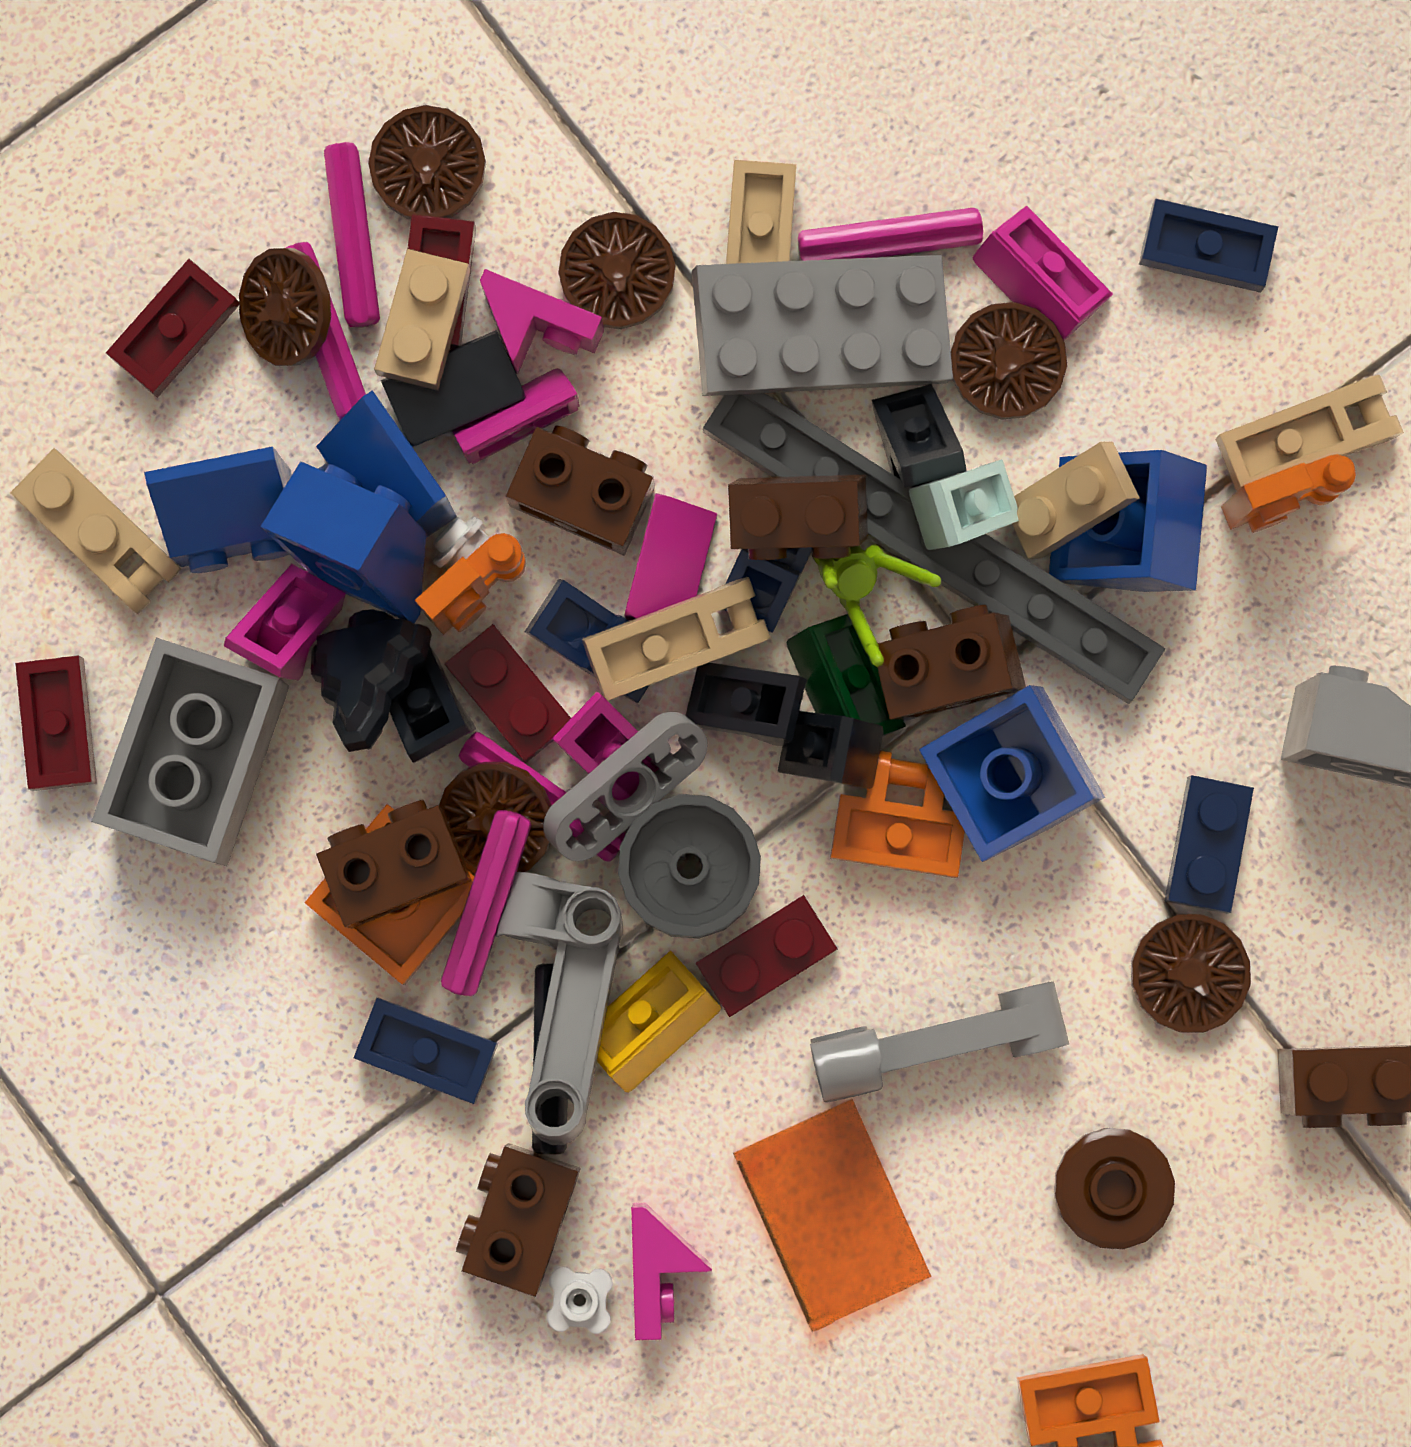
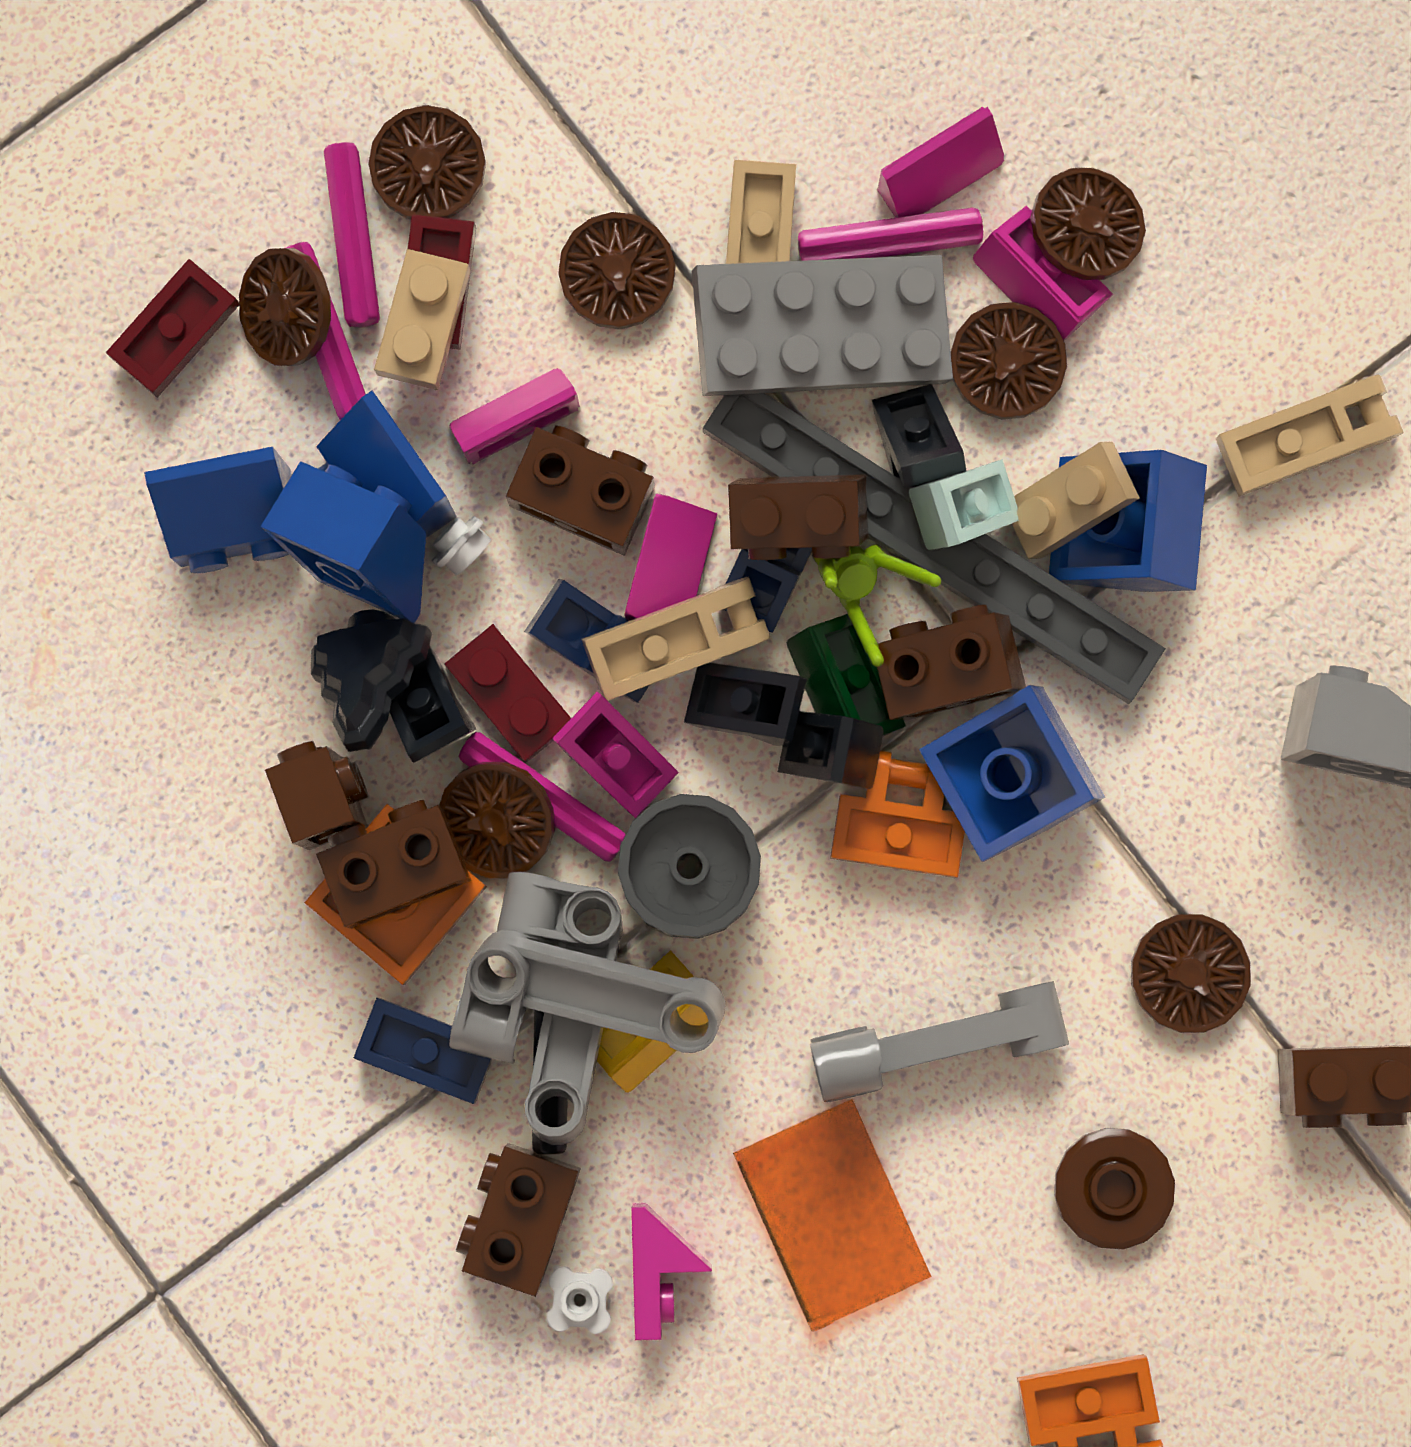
(55, 723): dark red plate -> none
(93, 529): tan plate -> none
(191, 752): light grey brick -> none
(286, 623): dark pink slope -> none
(317, 793): none -> reddish brown brick
(459, 592): orange plate -> none
(473, 384): black slope -> none
(485, 903): dark pink axle -> none
(523, 311): dark pink slope -> none
(578, 989): none -> light grey piece
(598, 784): light grey beam -> none
(766, 956): dark red plate -> none
(942, 165): none -> dark pink slope
(1088, 223): none -> reddish brown wheel
(1208, 245): dark blue plate -> none
(1209, 844): dark blue plate -> none
(1277, 495): orange plate -> none

